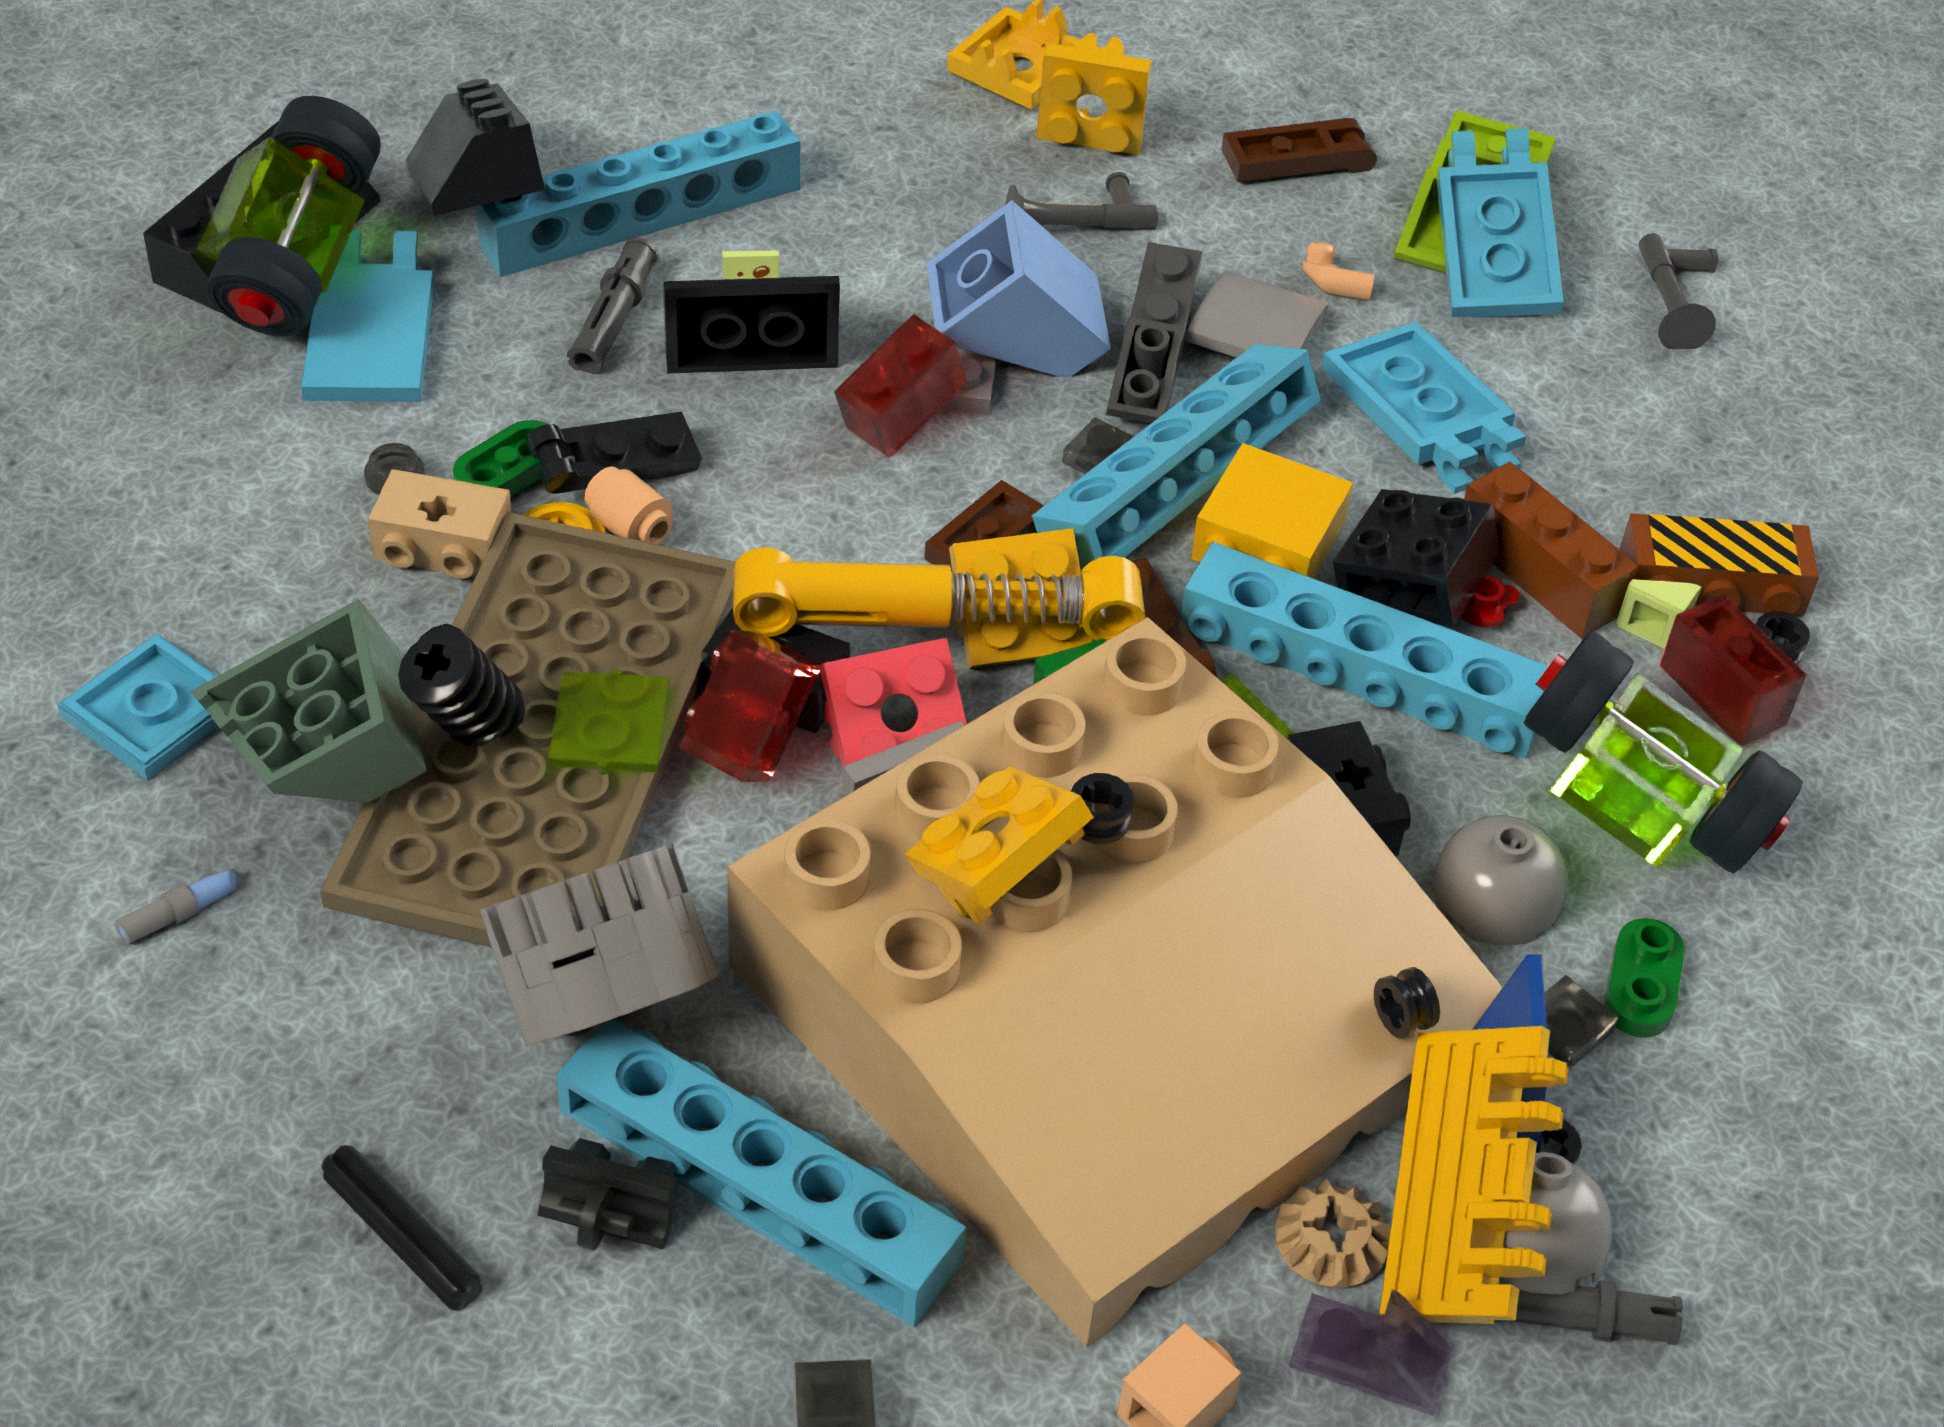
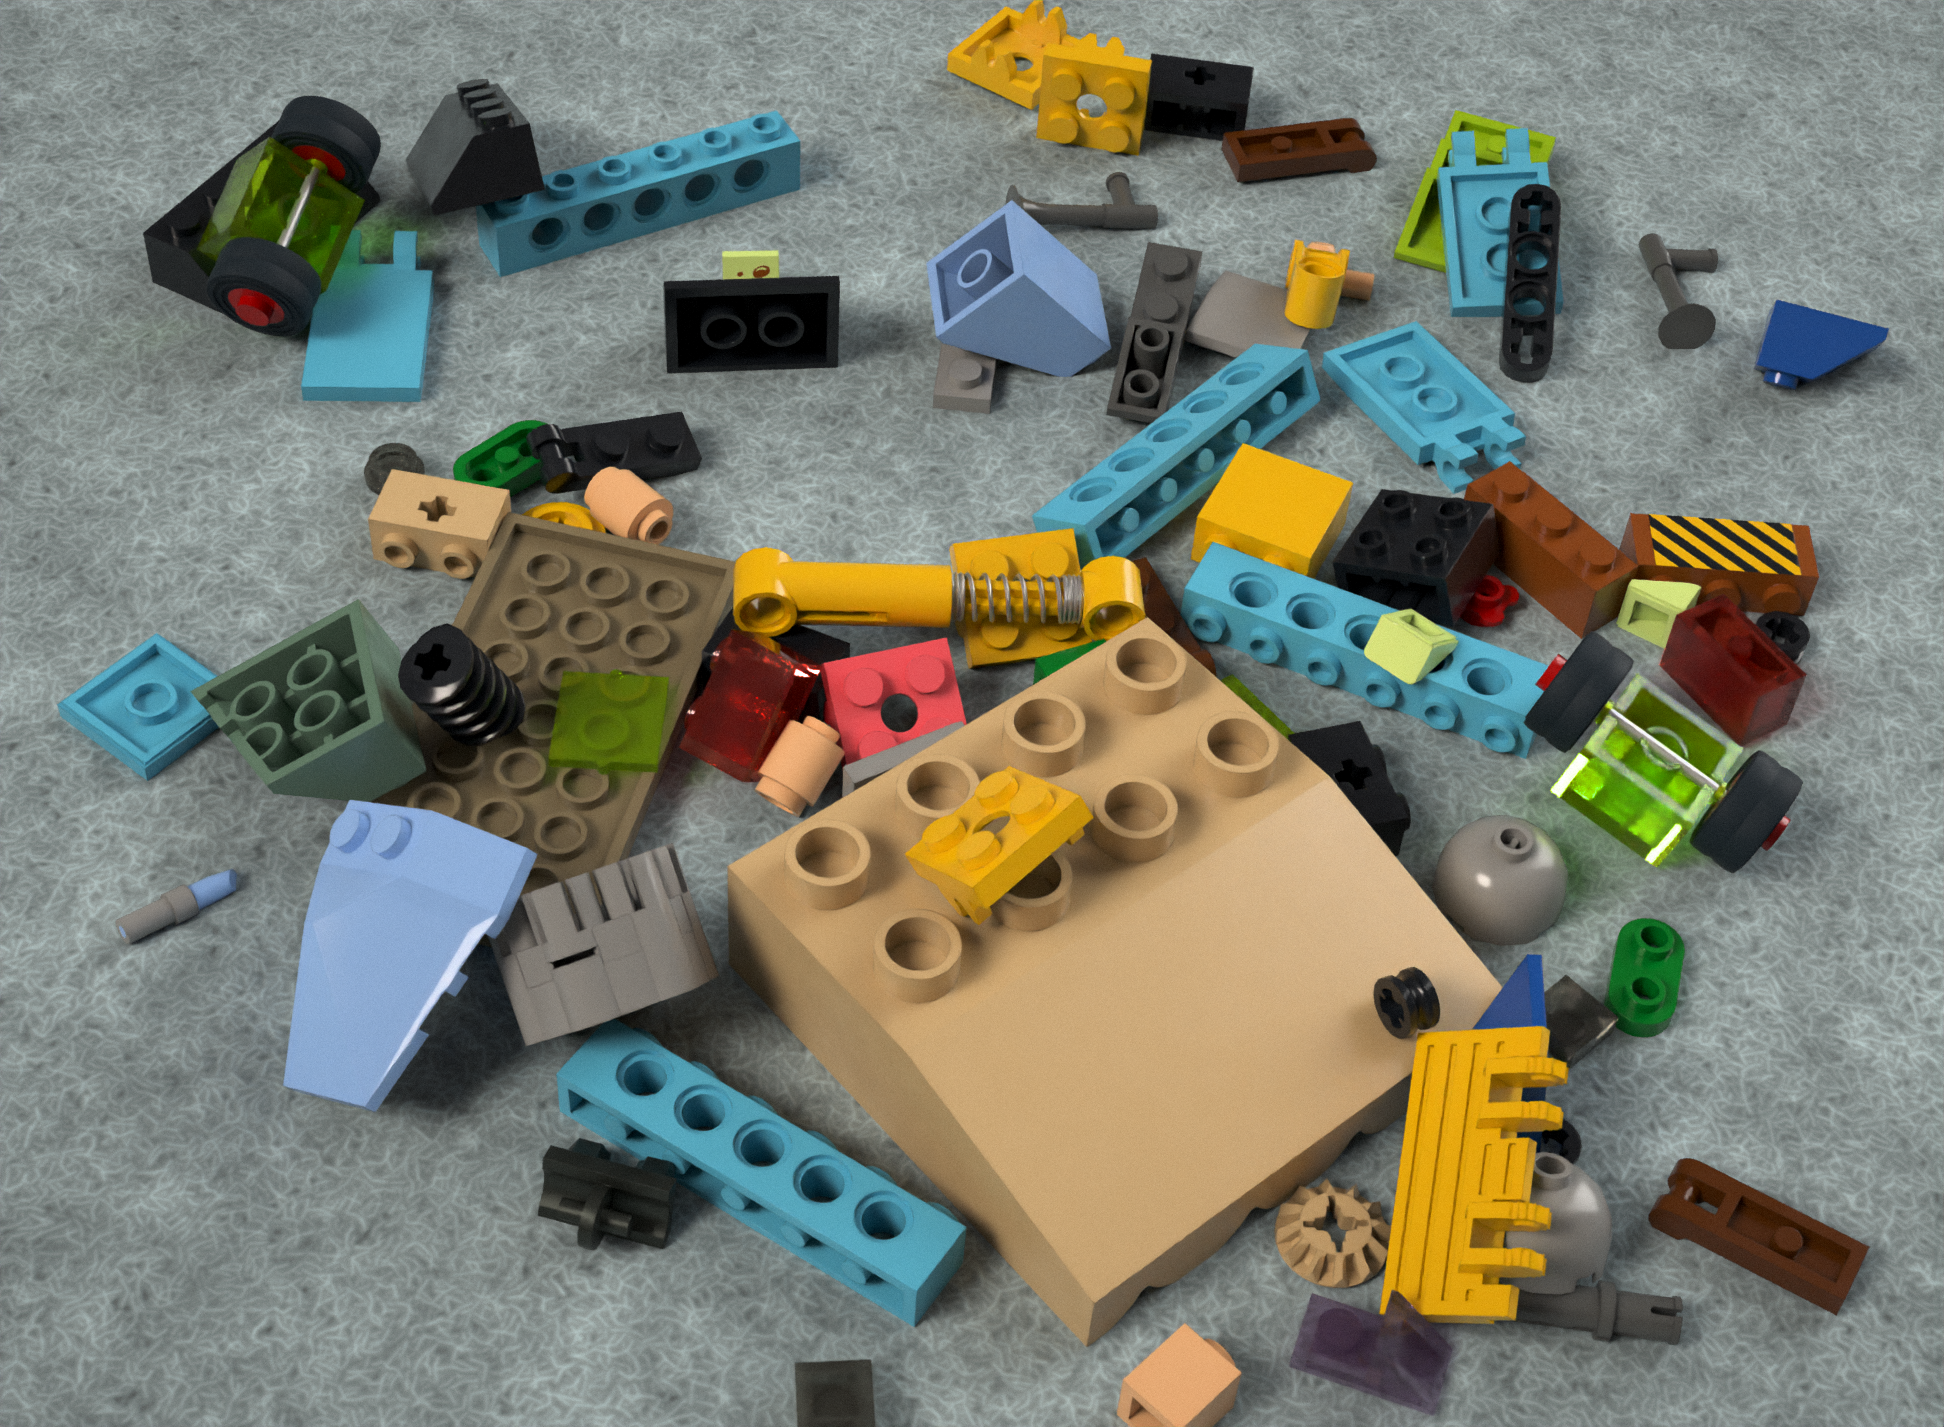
(386, 937): none -> light blue wedge
(402, 1227): black axle -> none
(620, 290): dark grey pin -> none
(799, 765): none -> light nougat brick
(901, 386): clear red brick -> none
(996, 514): reddish brown plate -> none
(1093, 445): clear smoke plate -> none
(1111, 791): black bush -> none
(1197, 97): none -> black brick
(1314, 285): none -> yellow piece
(1408, 645): none -> yellowish green slope
(1532, 283): none -> black beam
(1759, 1234): none -> reddish brown plate
(1811, 343): none -> blue slope

